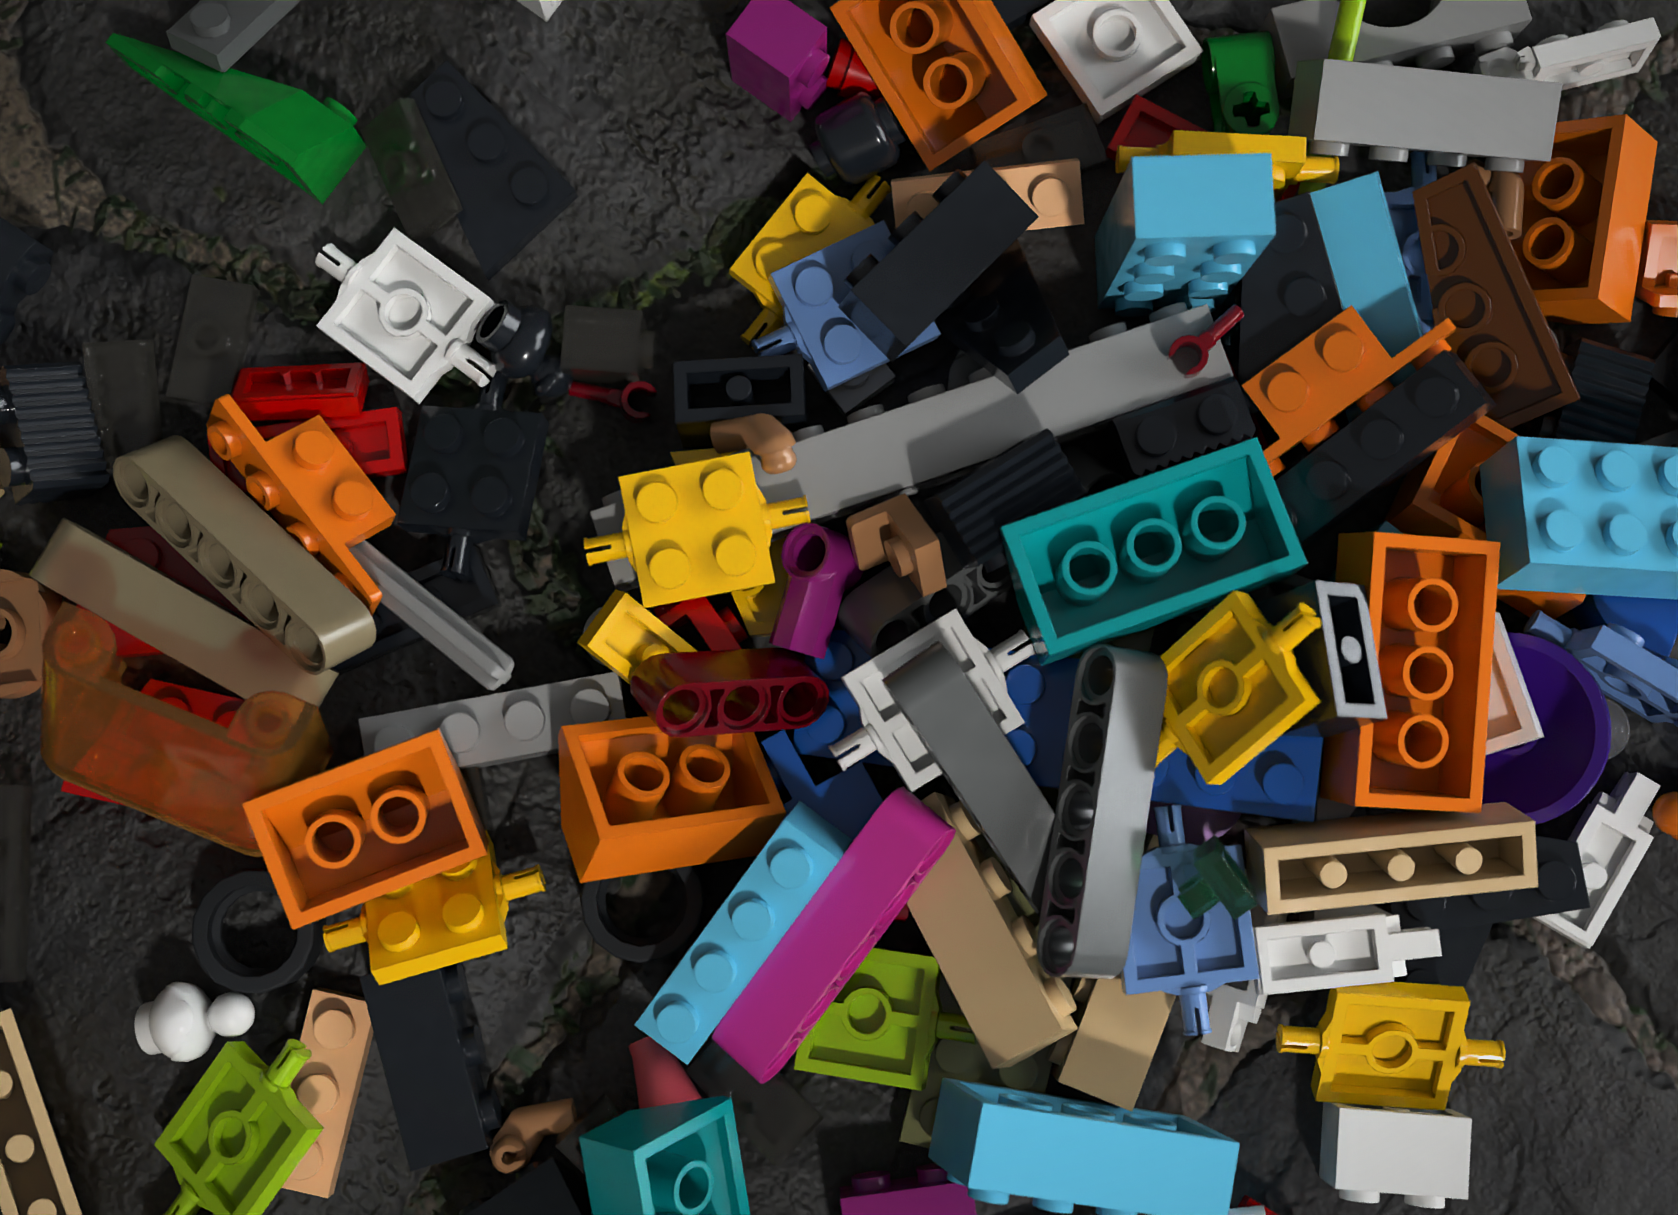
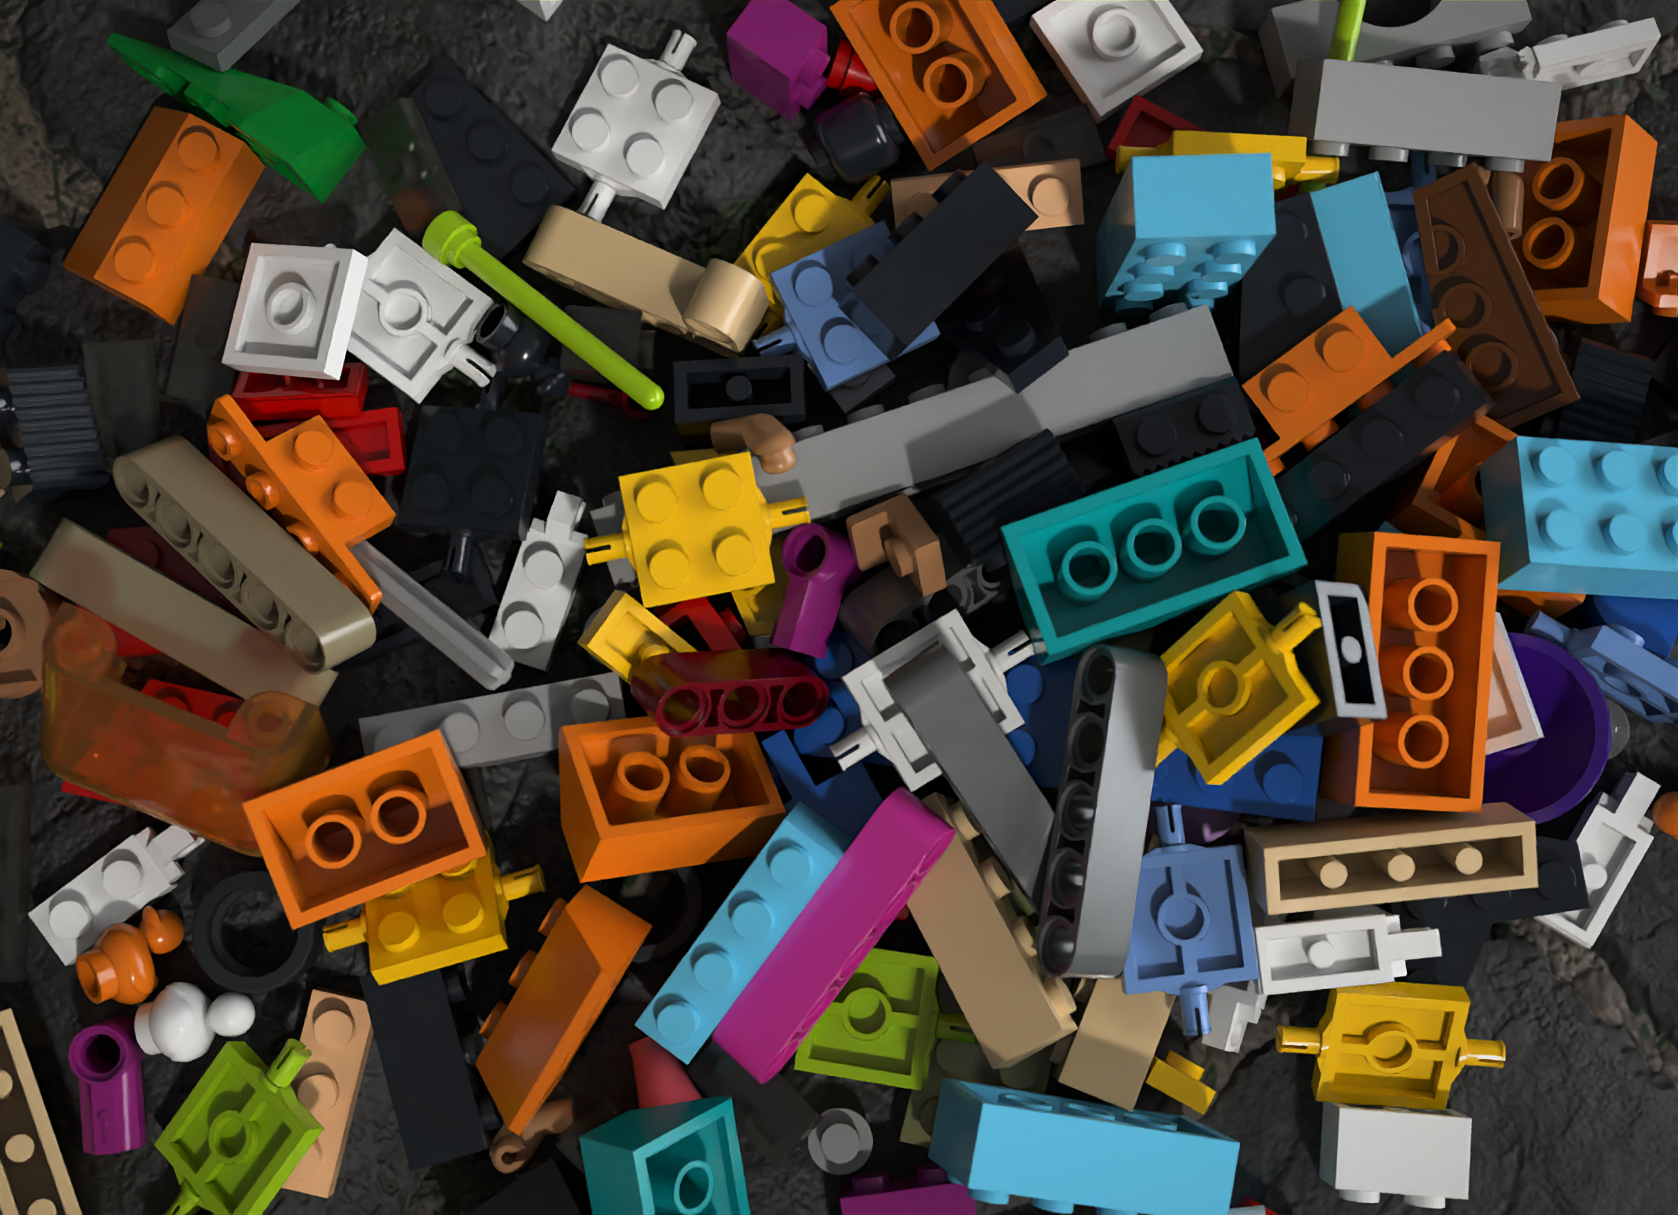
(110, 1092): none -> magenta piece
(113, 890): none -> white hinge
(122, 960): none -> orange animal
(165, 212): none -> orange slope
(295, 310): none -> white plate
(455, 243): none -> lime piece
(542, 585): none -> white hinge
(556, 1001): none -> orange slope
(636, 126): none -> white plate
(706, 306): none -> tan beam
(841, 1141): none -> light grey plate
(1180, 1080): none -> yellow plate
(1207, 338): dark red hand -> none
(1217, 881): clear green tile -> none
(1241, 82): green piece -> none

